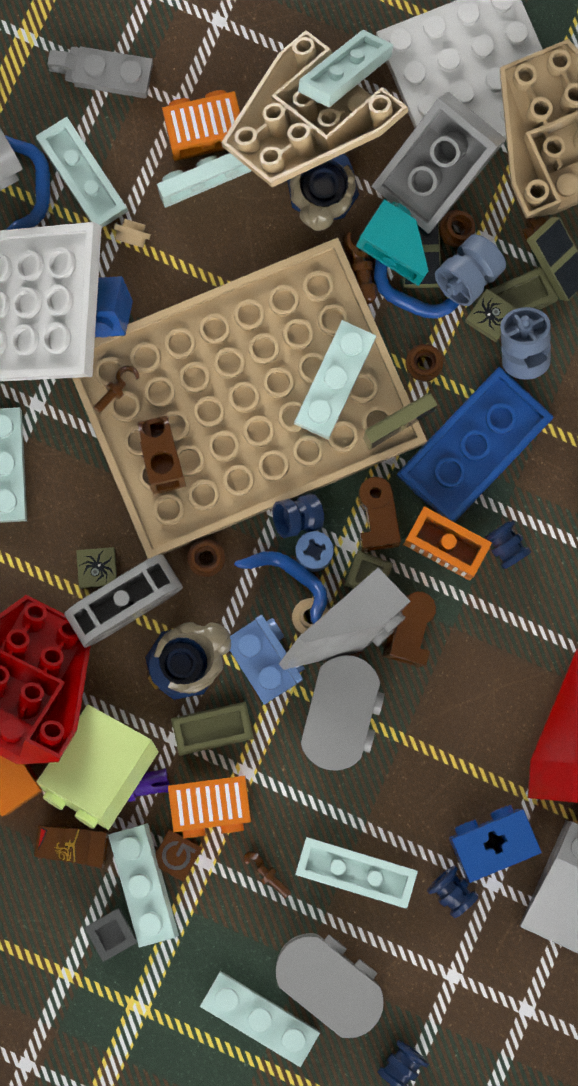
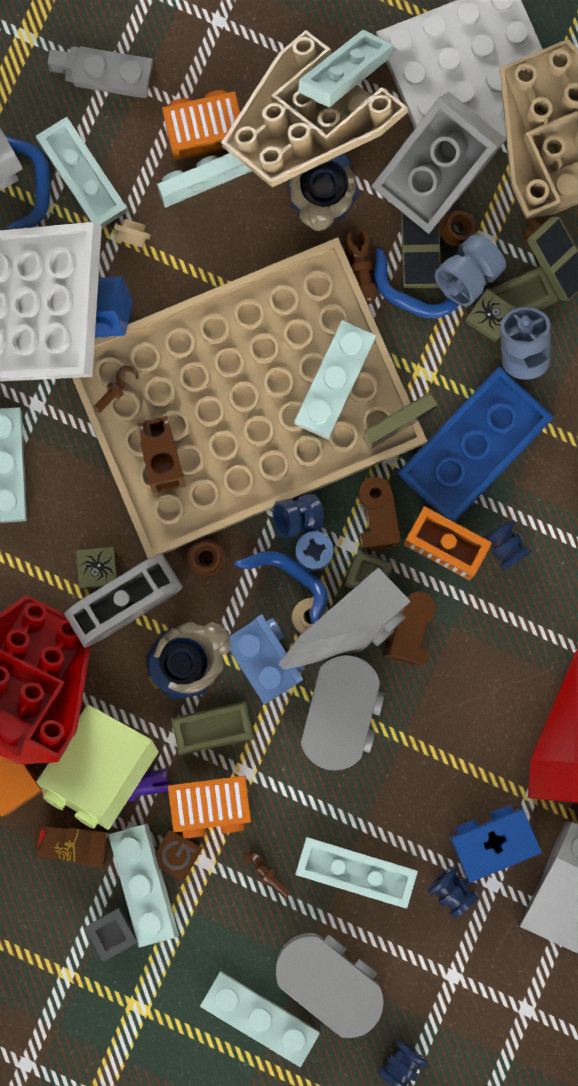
(395, 241): teal slope -> none
(424, 351): reddish brown plate -> none

